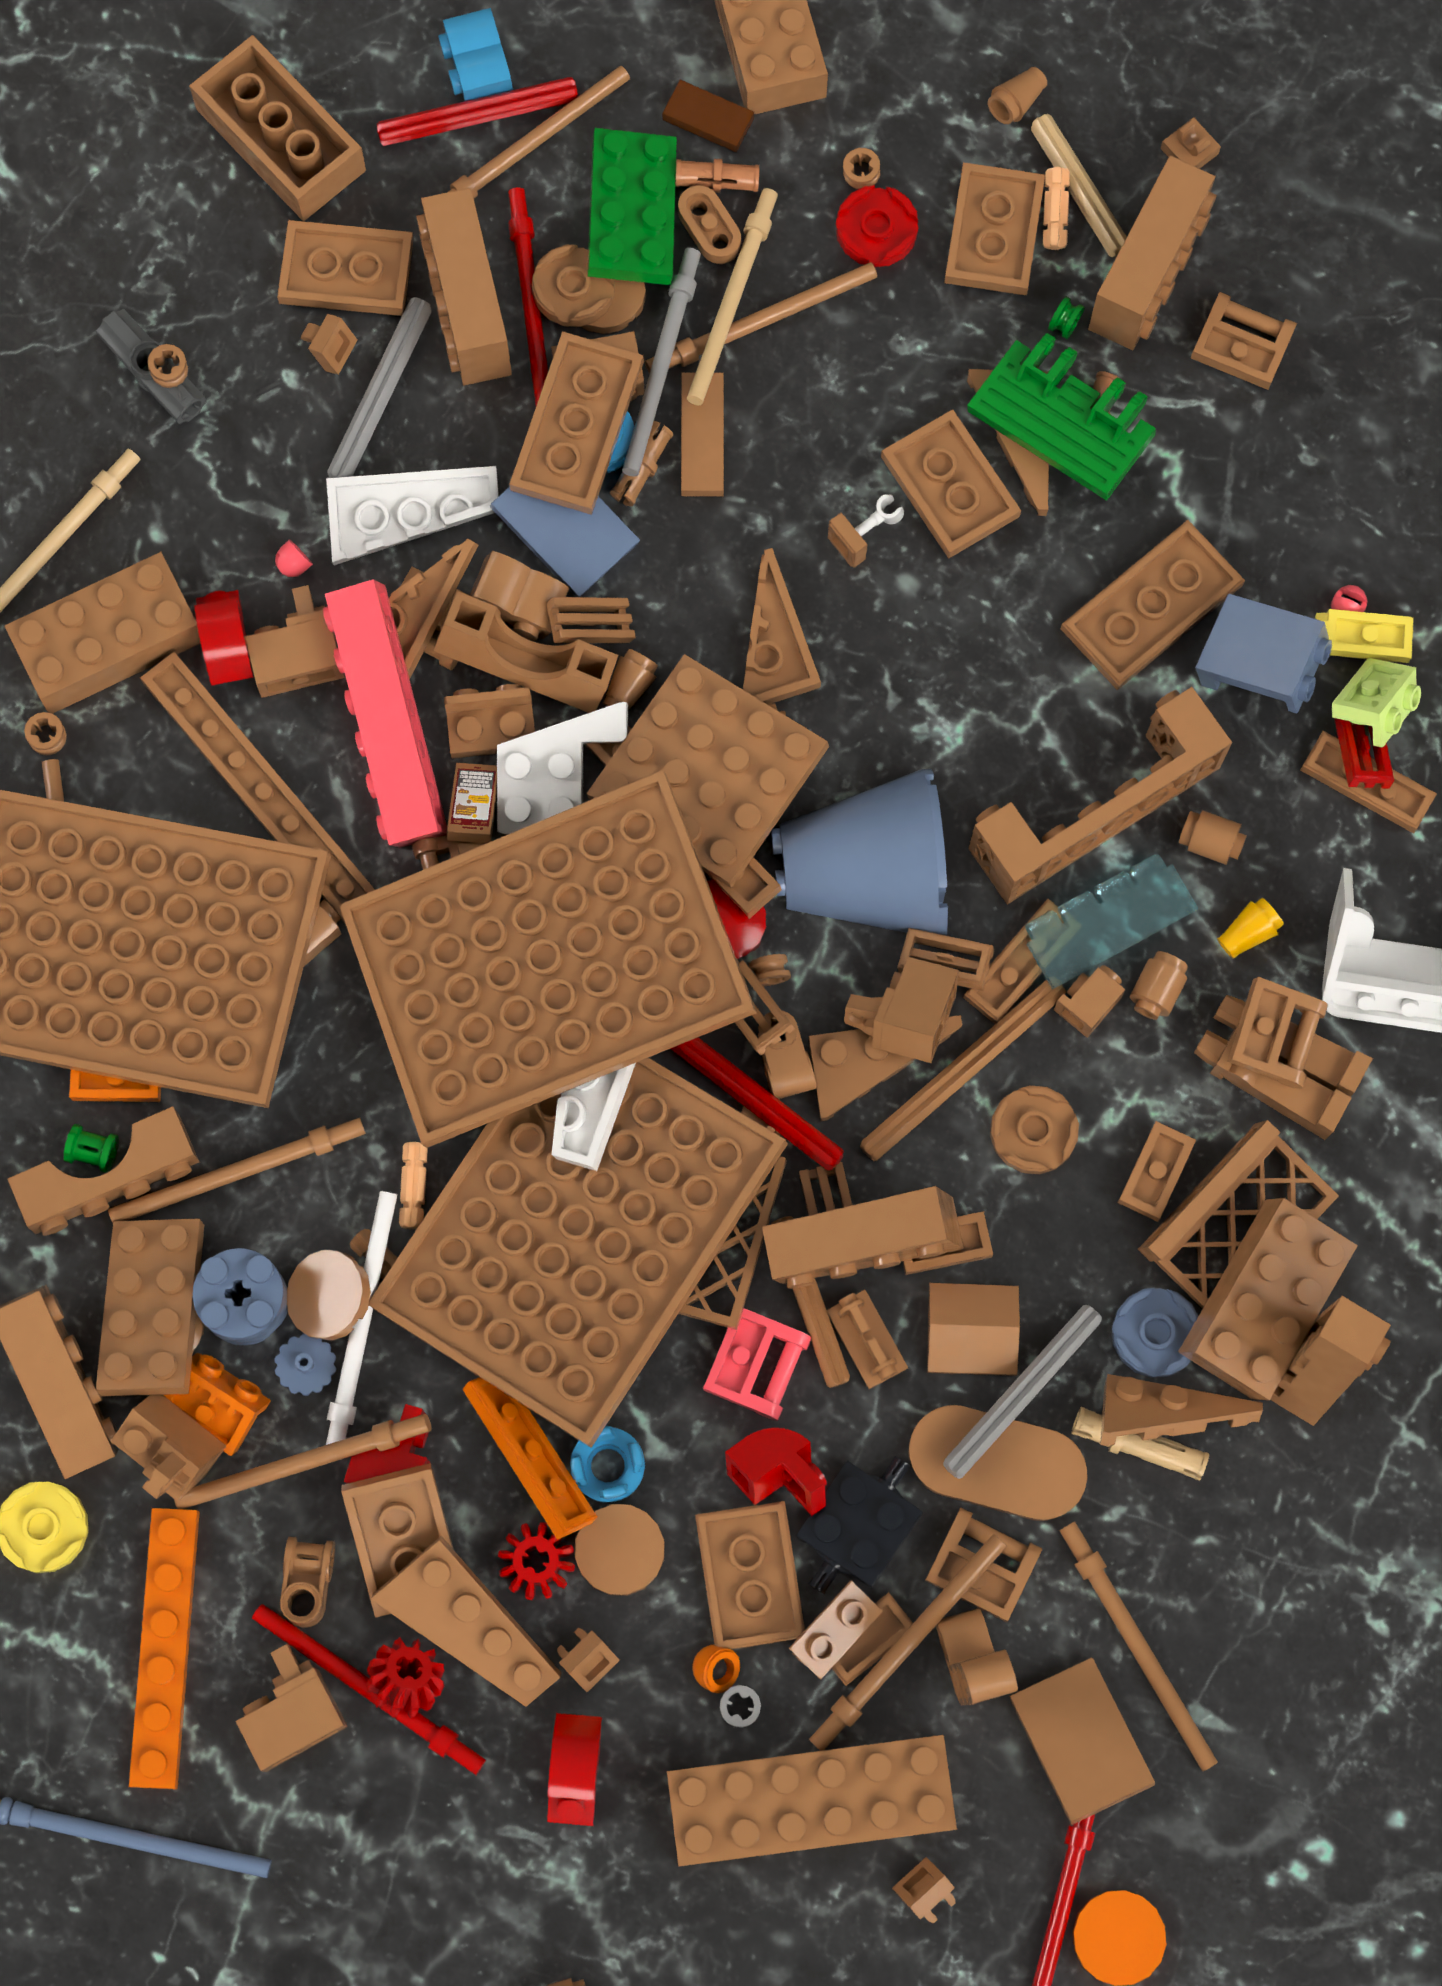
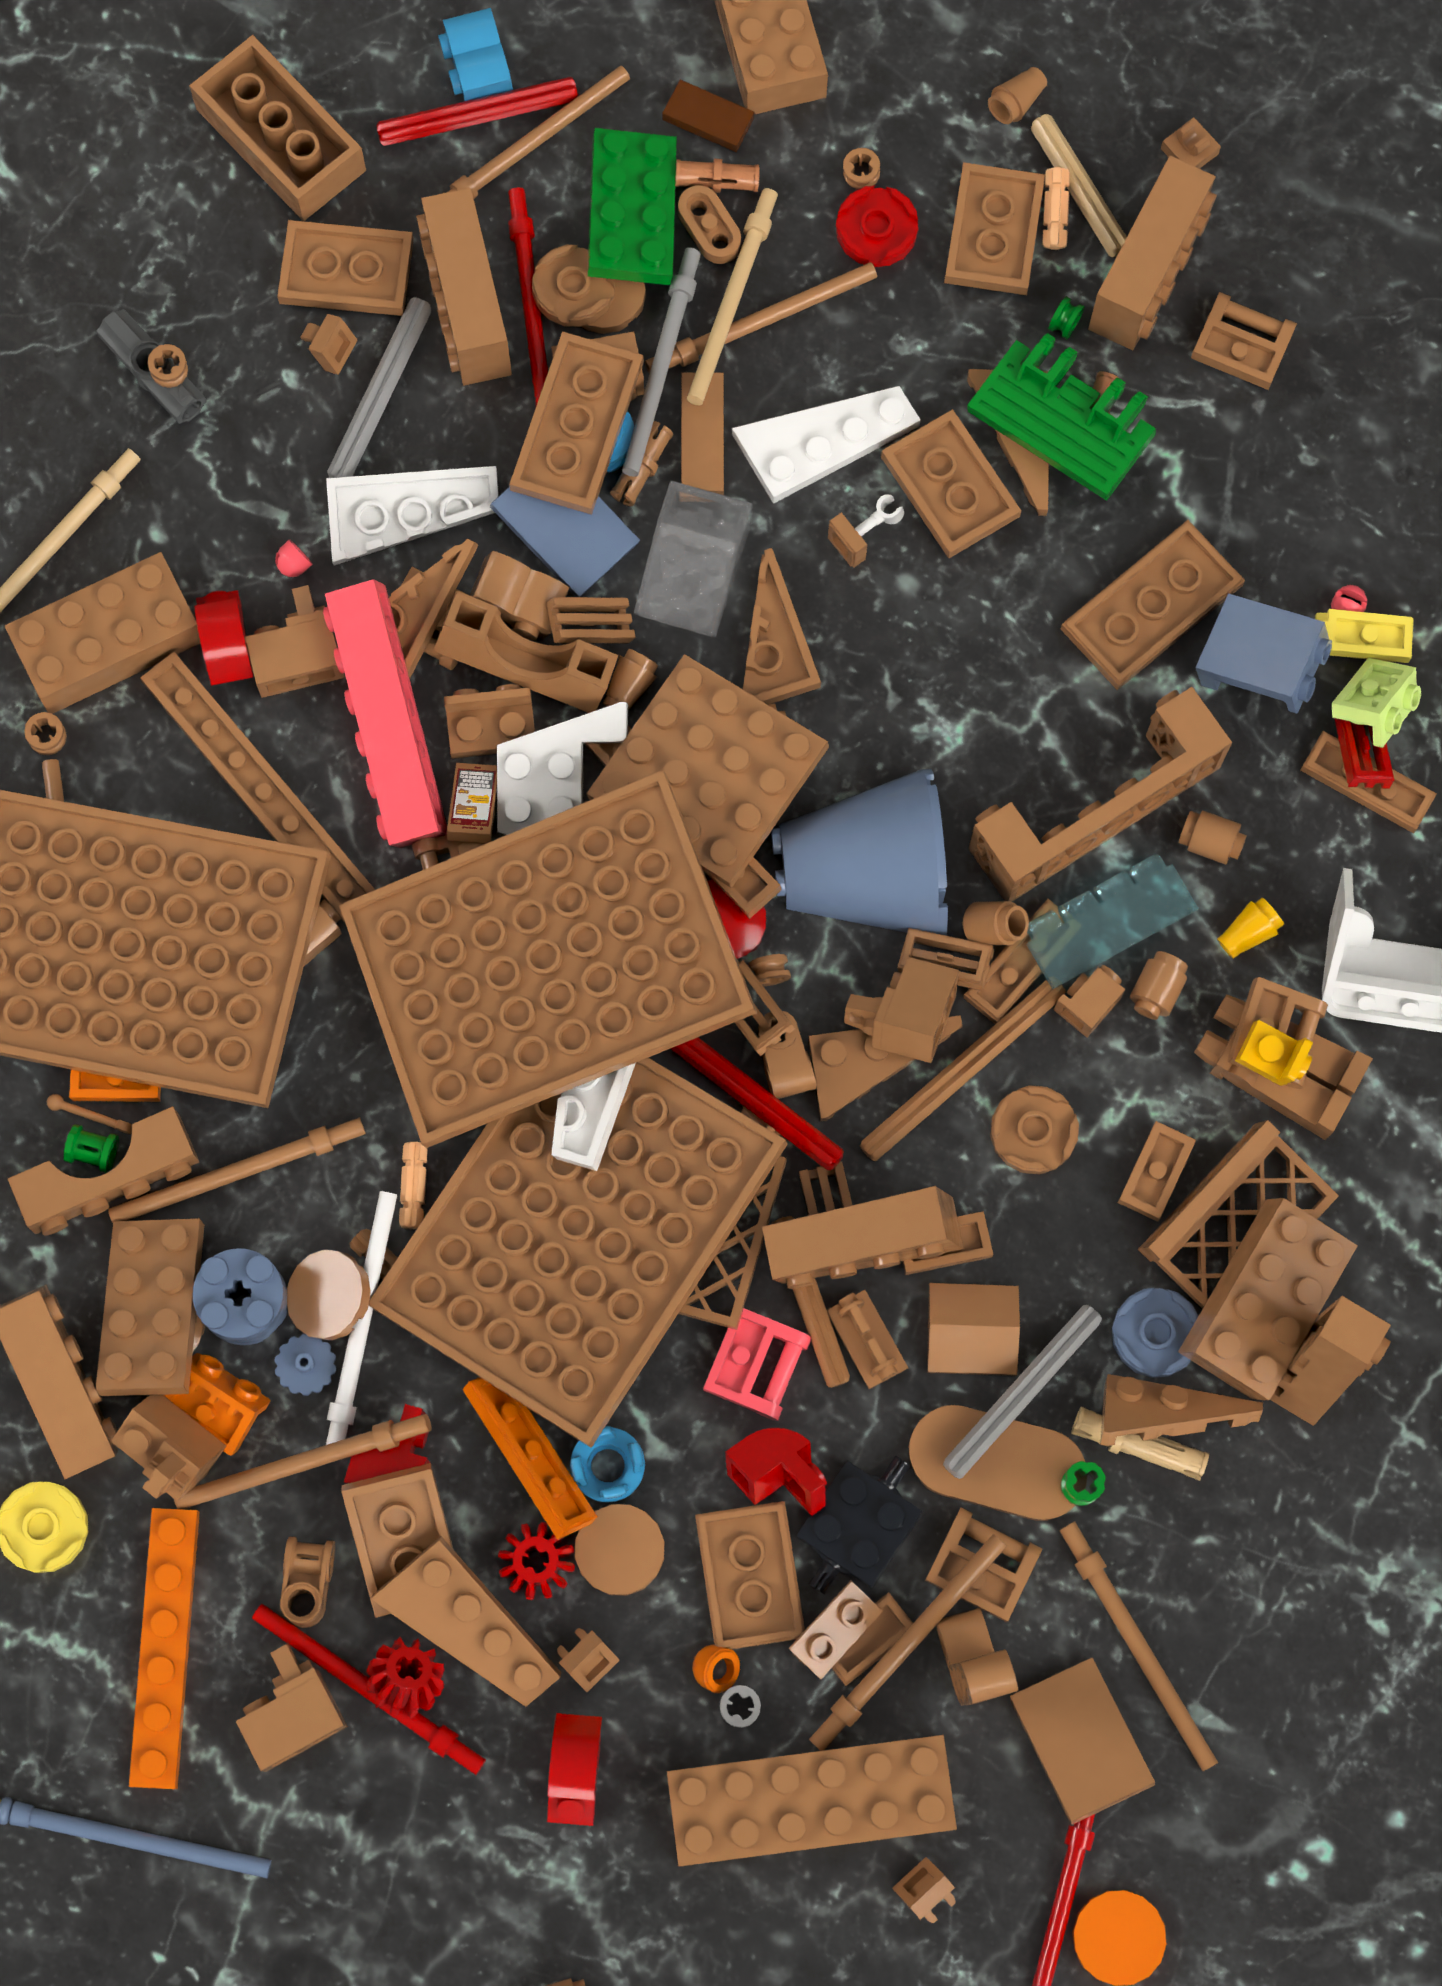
(56, 1102): none -> medium nougat hinge
(693, 558): none -> clear slope
(817, 441): none -> white wing
(995, 922): none -> medium nougat brick
(1082, 1469): none -> green bush
(1274, 1054): none -> yellow bracket

